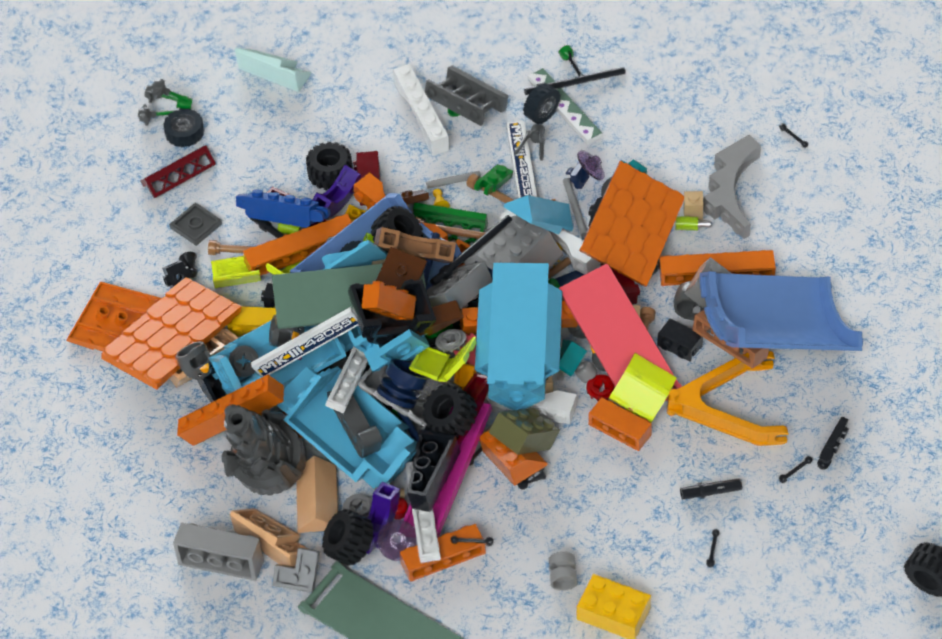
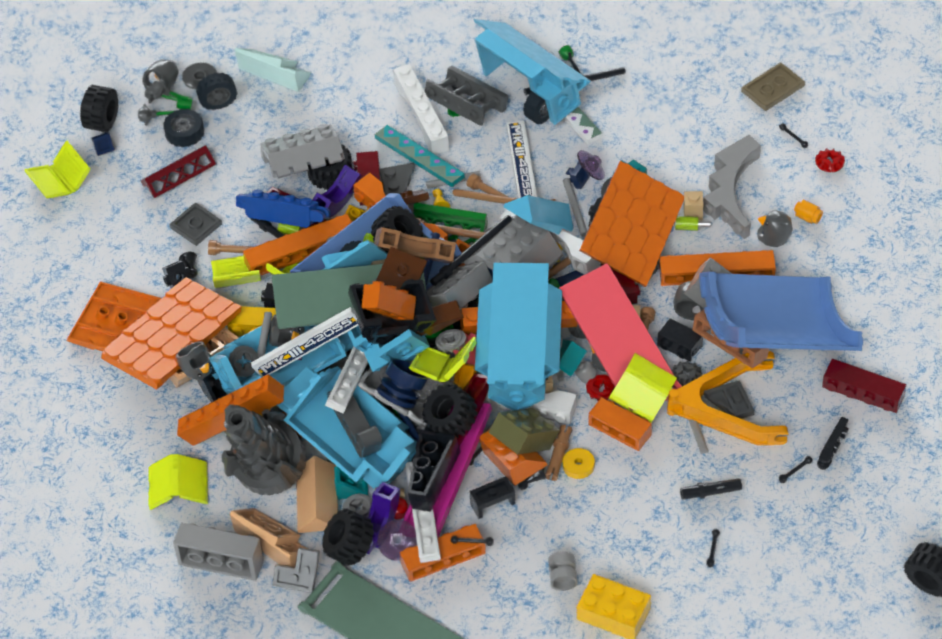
(61, 177): none -> neon yellow piece
(99, 108): none -> black tyre
(102, 144): none -> dark blue tile
(163, 70): none -> dark grey piece
(177, 477): none -> neon yellow piece
(195, 73): none -> dark grey dish
(216, 91): none -> black wheel
(264, 334): none -> light grey bar
(302, 149): none -> light grey slope
(346, 486): none -> teal slope
(396, 178): none -> dark grey wing
(419, 155): none -> teal tile
(482, 196): none -> medium nougat piece
(491, 494): none -> black panel
(493, 179): green hinge -> none
(537, 136): dark grey plant -> none
(545, 73): none -> medium azure panel
(560, 446): none -> medium nougat pin
(575, 456): none -> yellow piece
(683, 379): none -> dark grey gear
(698, 436): none -> light grey bar
(730, 399): none -> dark grey wing
(773, 86): none -> dark tan tile
(776, 228): none -> dark grey piece
(808, 212): none -> light orange brick
(825, 164): none -> red gear
(864, 385): none -> dark red brick

